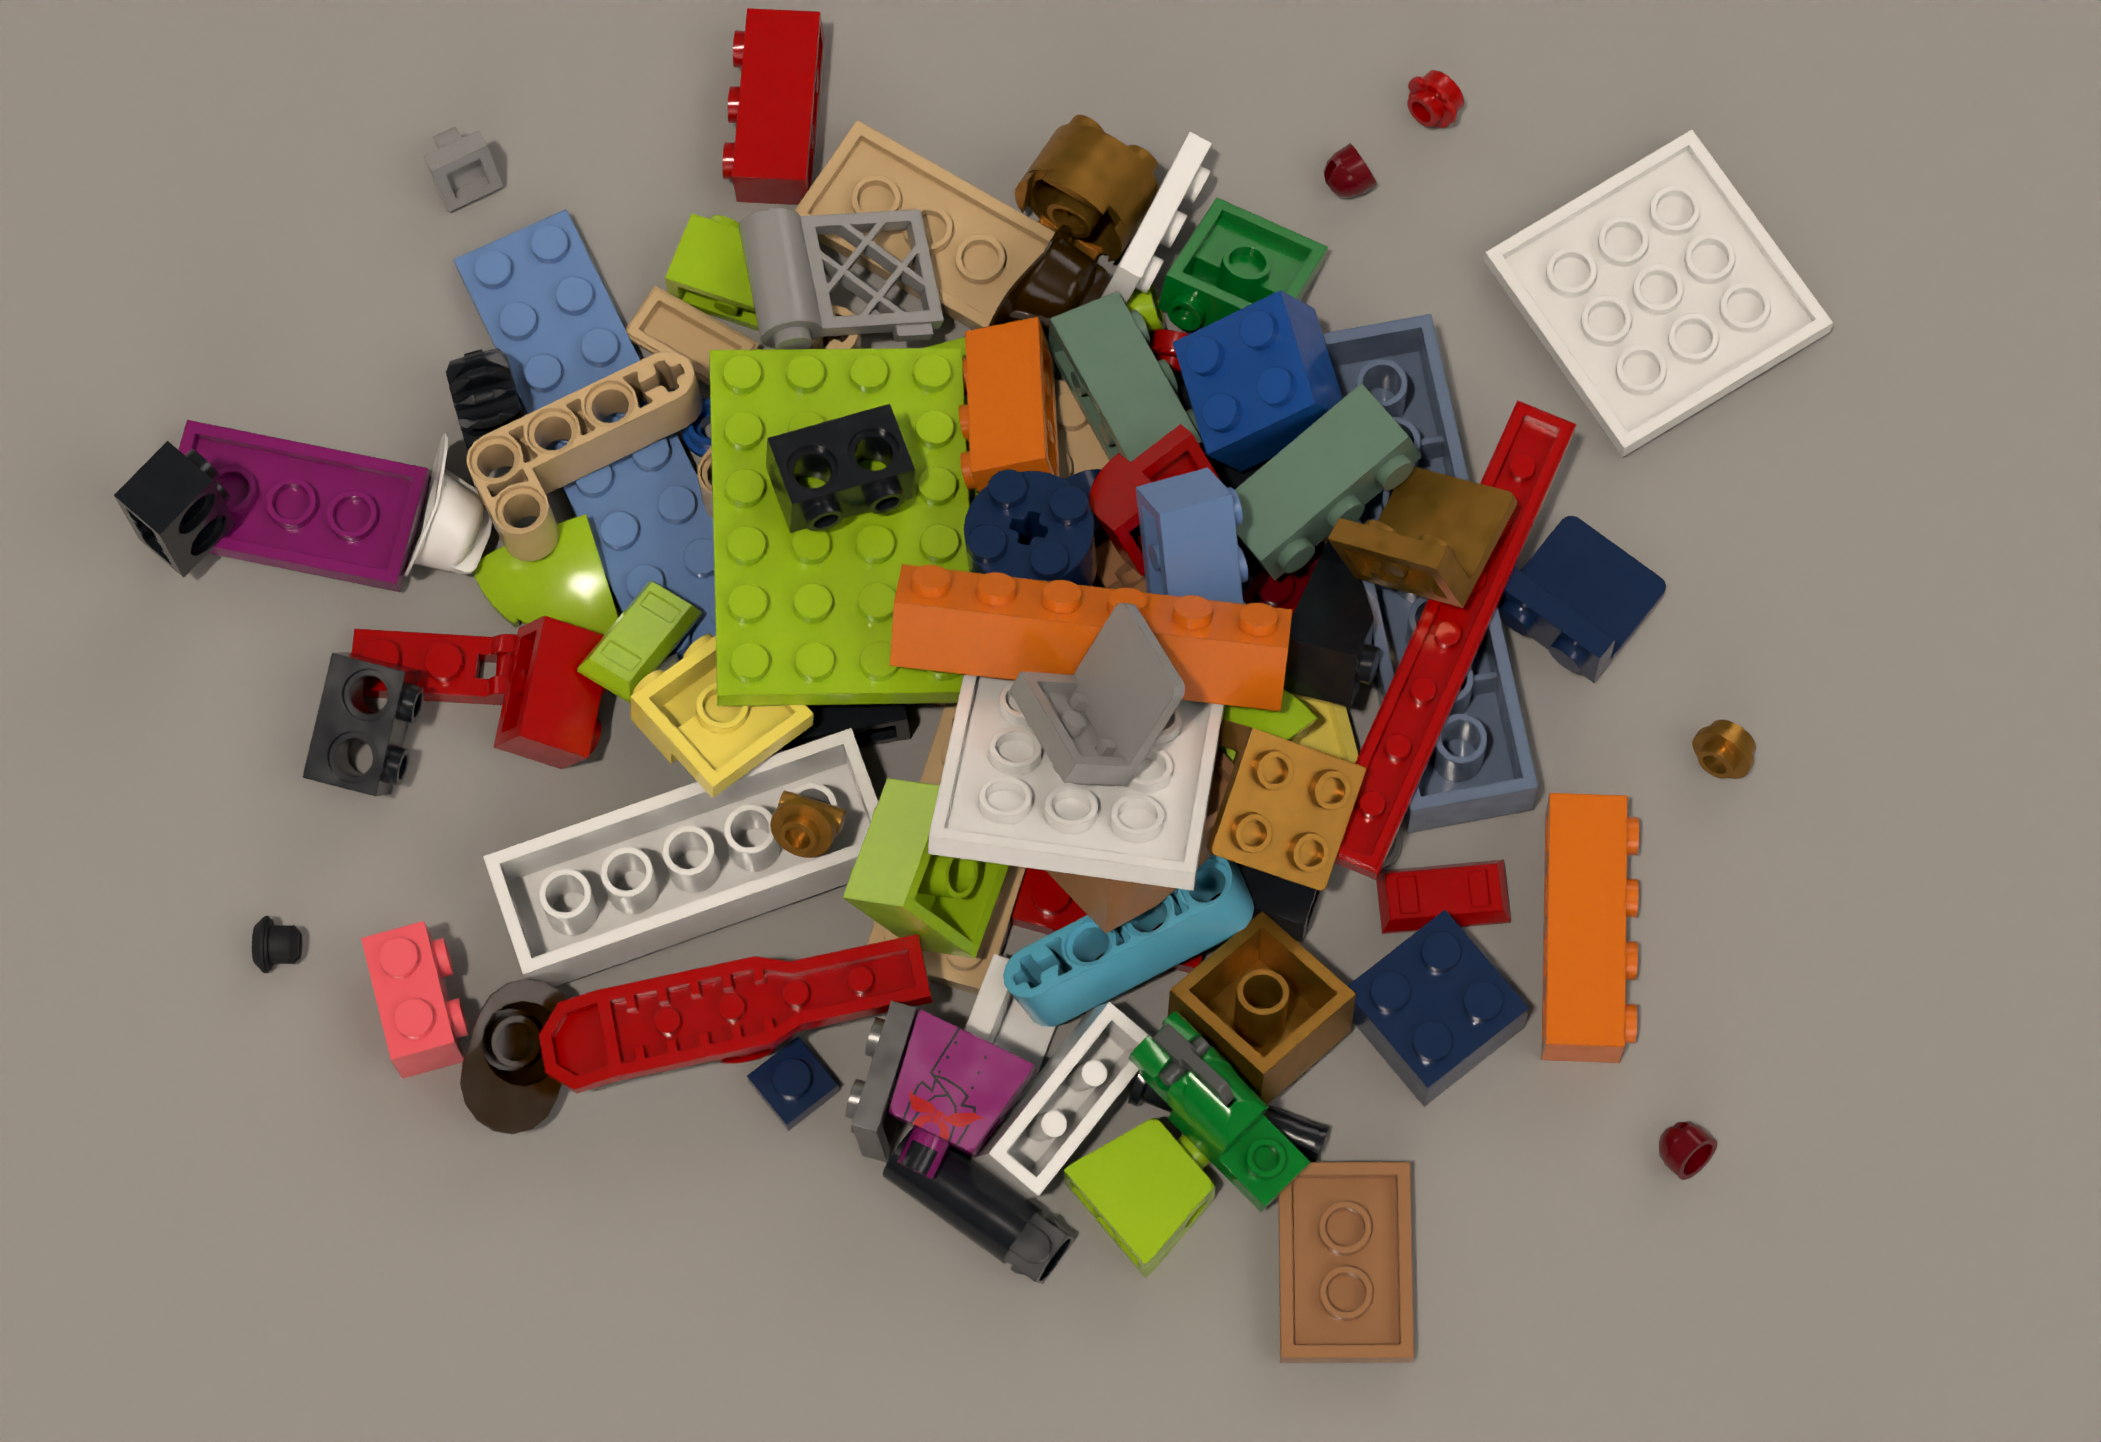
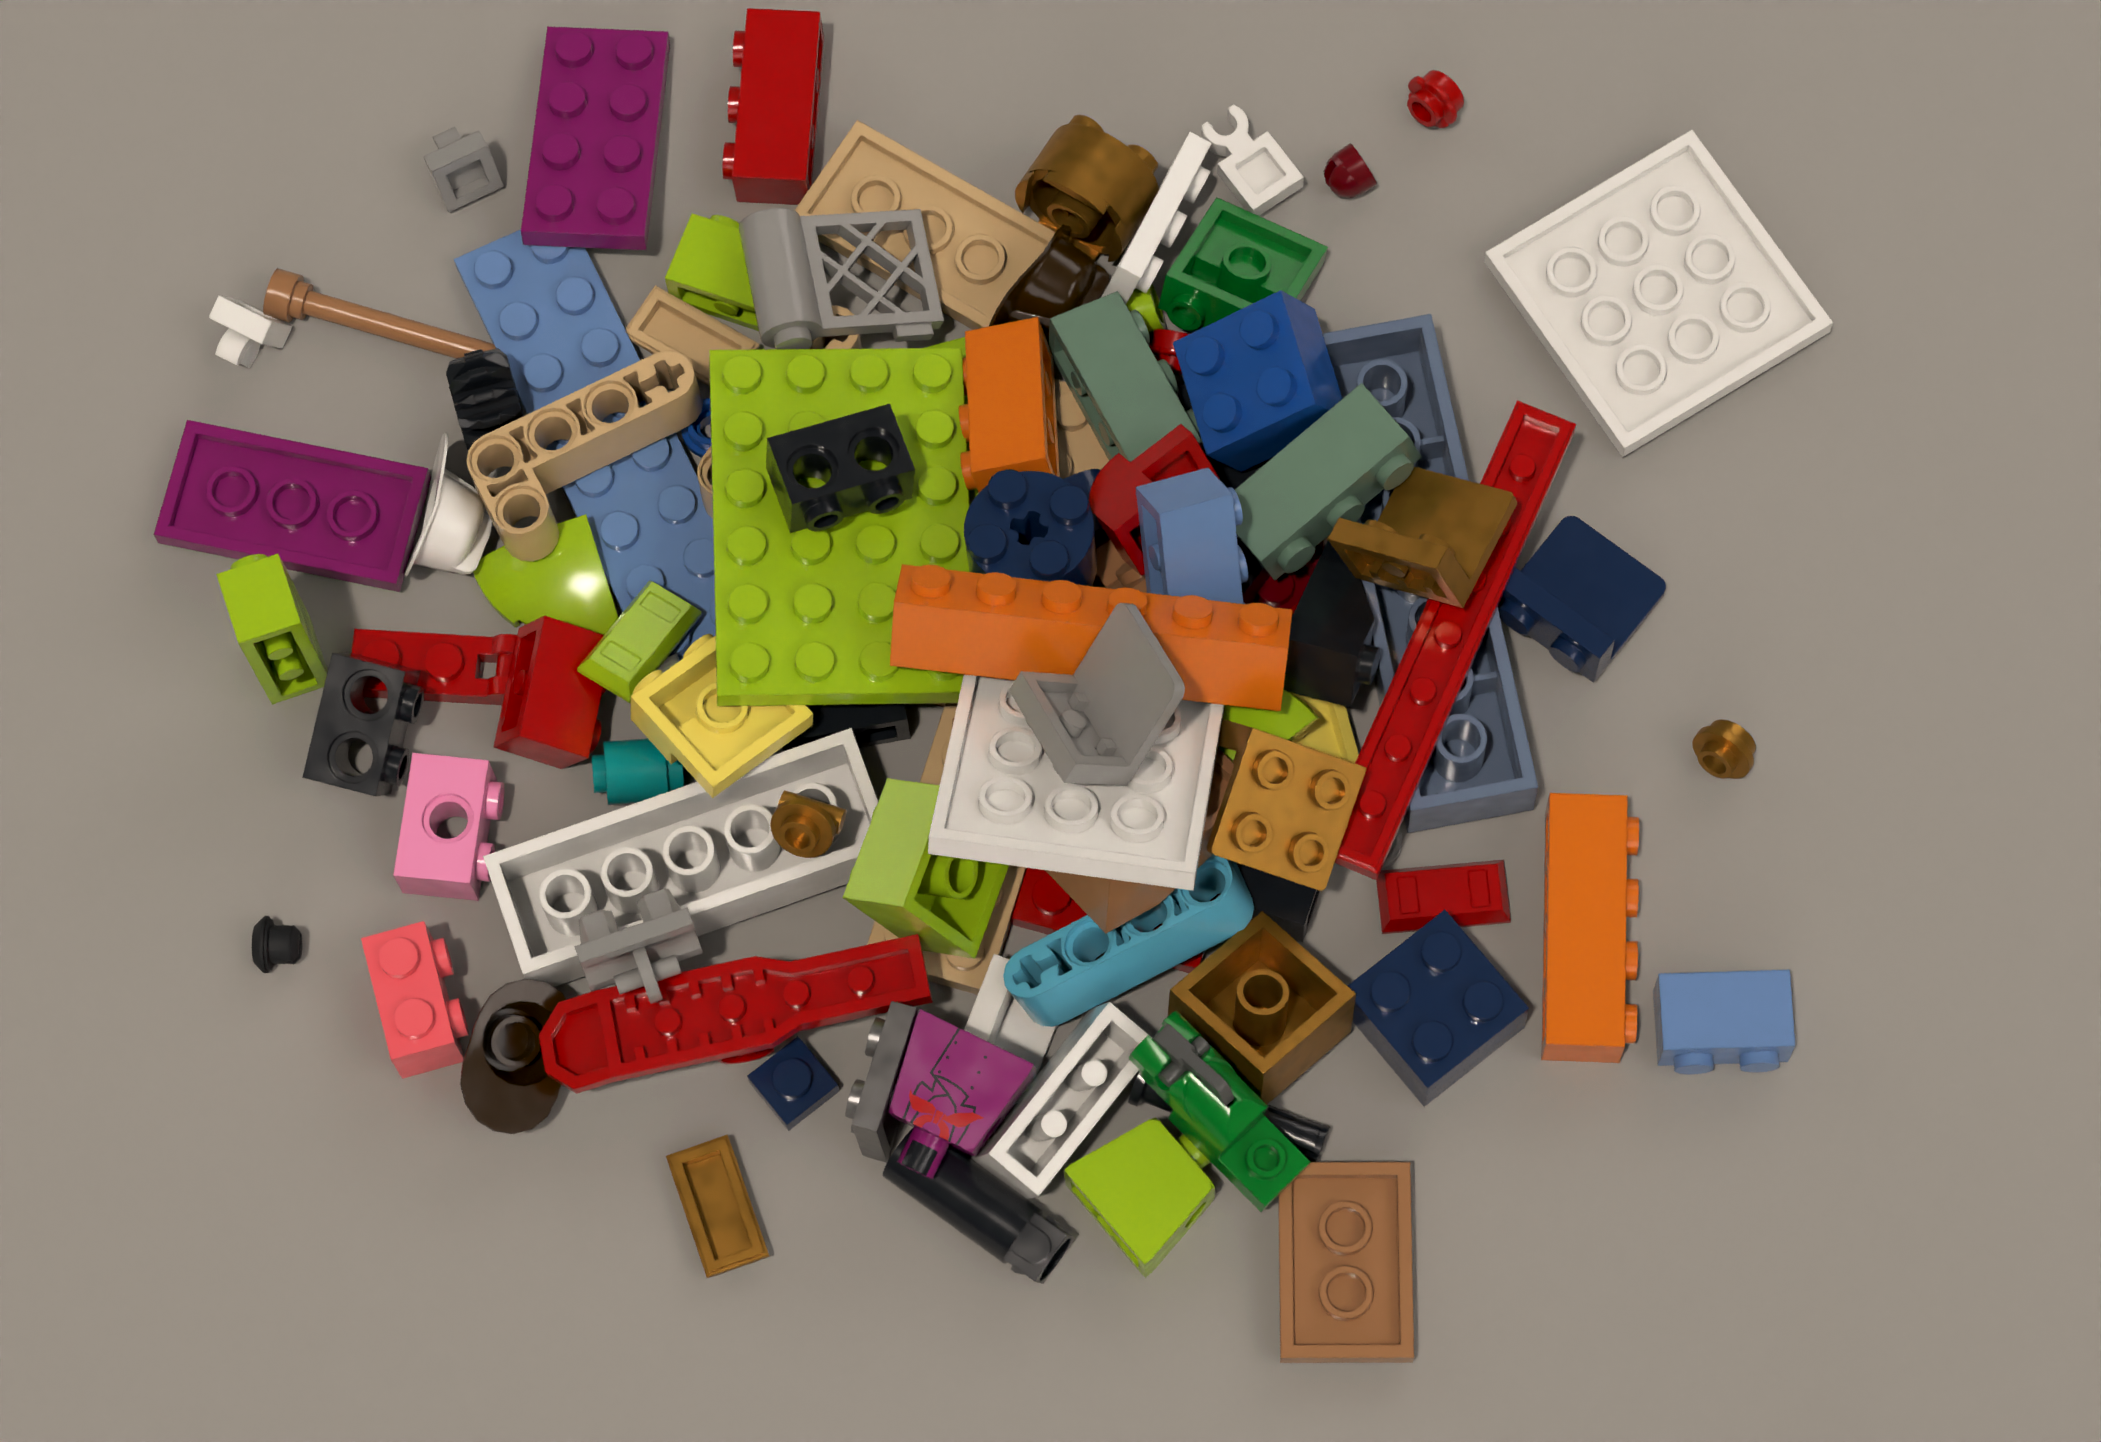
(177, 507): black brick -> none
(246, 330): none -> white tile
(273, 627): none -> lime brick
(293, 298): none -> medium nougat piece
(436, 791): none -> bright pink brick
(596, 138): none -> magenta plate
(634, 771): none -> teal brick
(641, 952): none -> light grey hips
(717, 1206): none -> pearl gold tile
(1254, 169): none -> white plate
(1686, 1149): dark red hinge -> none
(1724, 1020): none -> medium blue brick

